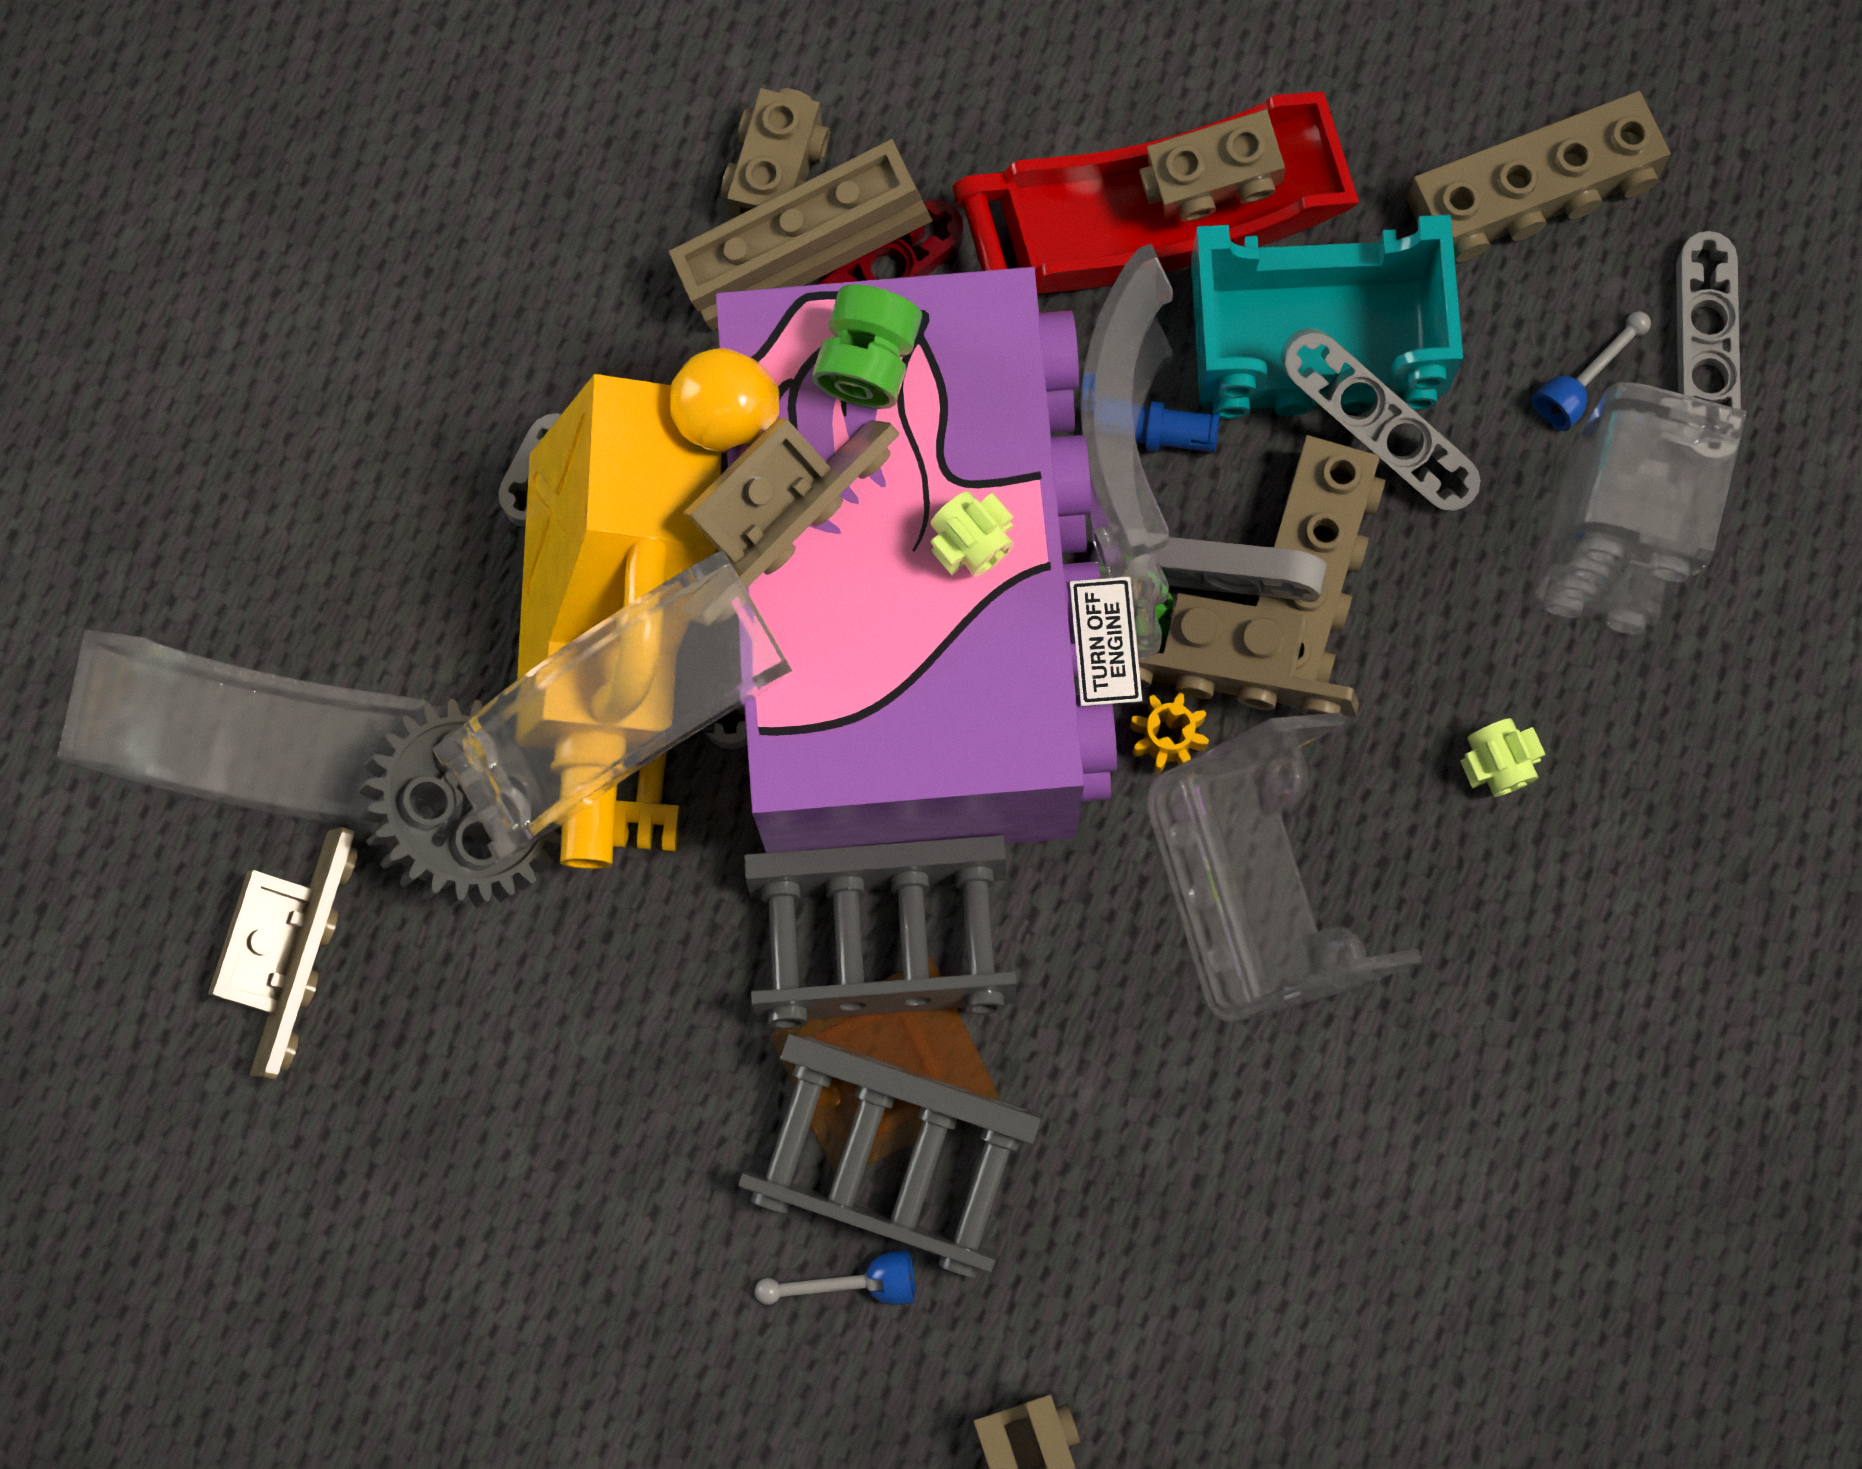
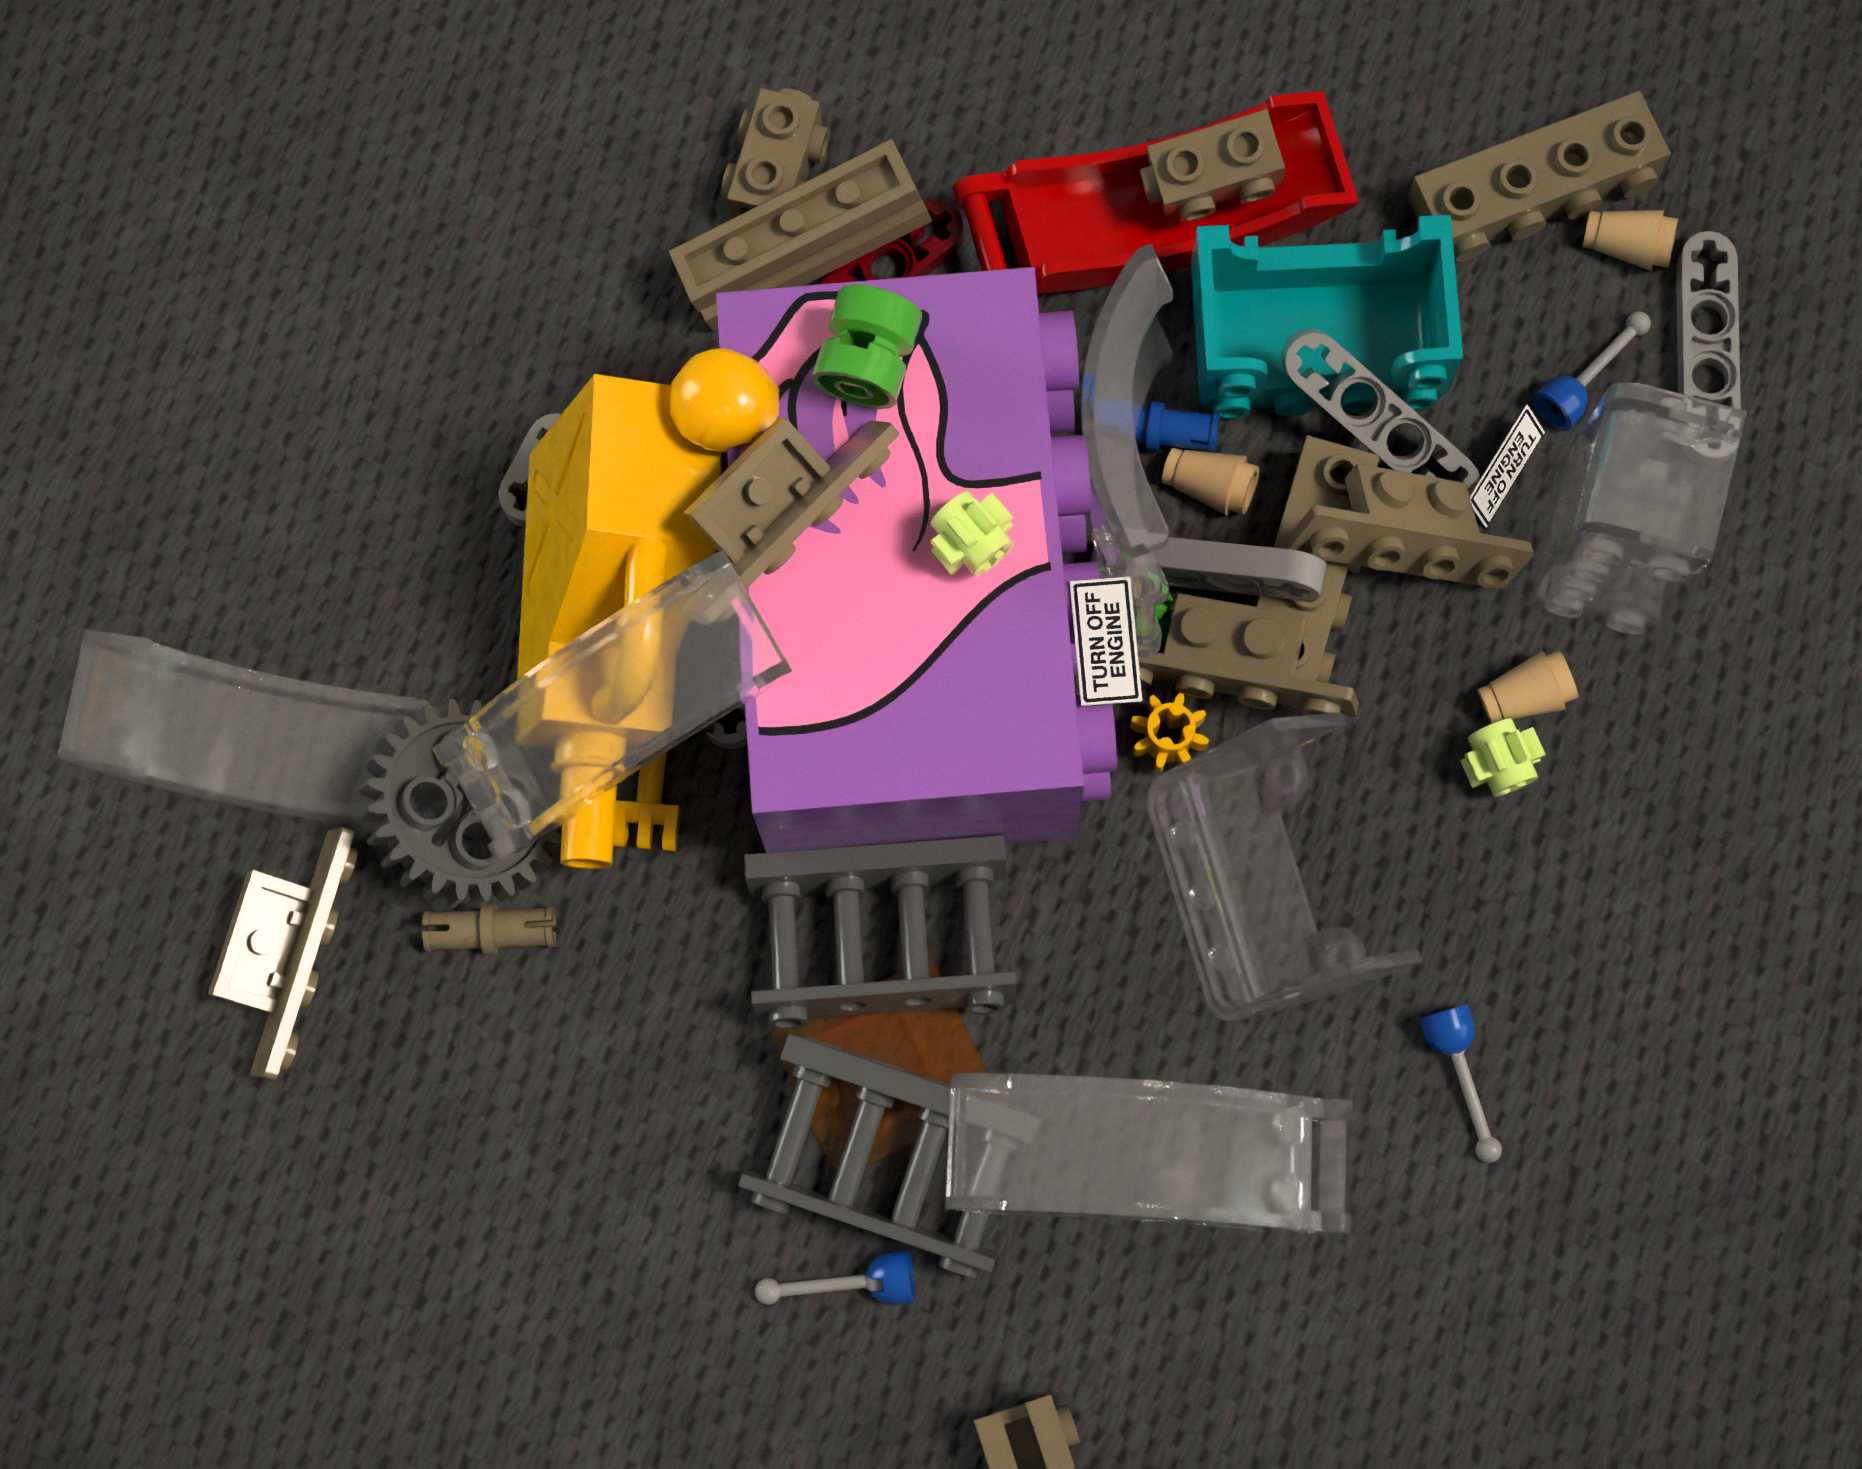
(489, 929): none -> dark tan pin
(1145, 1152): none -> clear windscreen
(1212, 478): none -> tan cone
(1410, 528): none -> dark tan bracket
(1450, 1035): none -> hinge
(1506, 466): none -> white sticker
(1530, 689): none -> tan cone
(1632, 236): none -> tan cone

